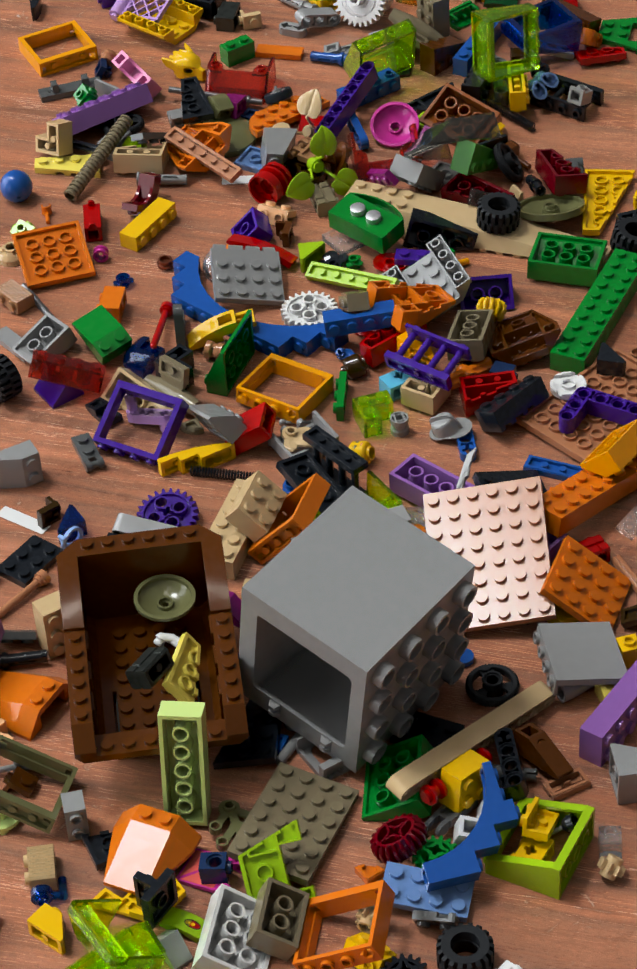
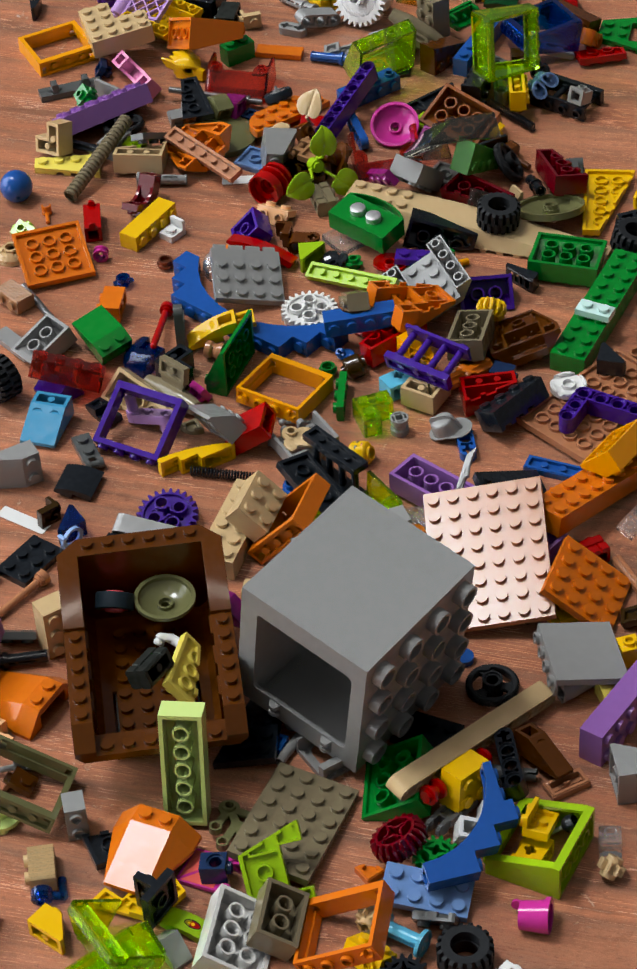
(47, 418): none -> dark azure slope
(78, 481): none -> black slope
(111, 34): none -> tan piece
(114, 601): none -> black wheel
(174, 230): none -> white bracket
(197, 33): none -> orange windscreen
(199, 392): none -> dark pink tile
(301, 237): none -> reddish brown piece
(303, 130): none -> reddish brown bracket
(328, 367): none -> green plate
(419, 942): none -> medium azure hose
(526, 278): none -> black slope
(535, 915): none -> dark pink hat
(595, 310): none -> light aqua plate

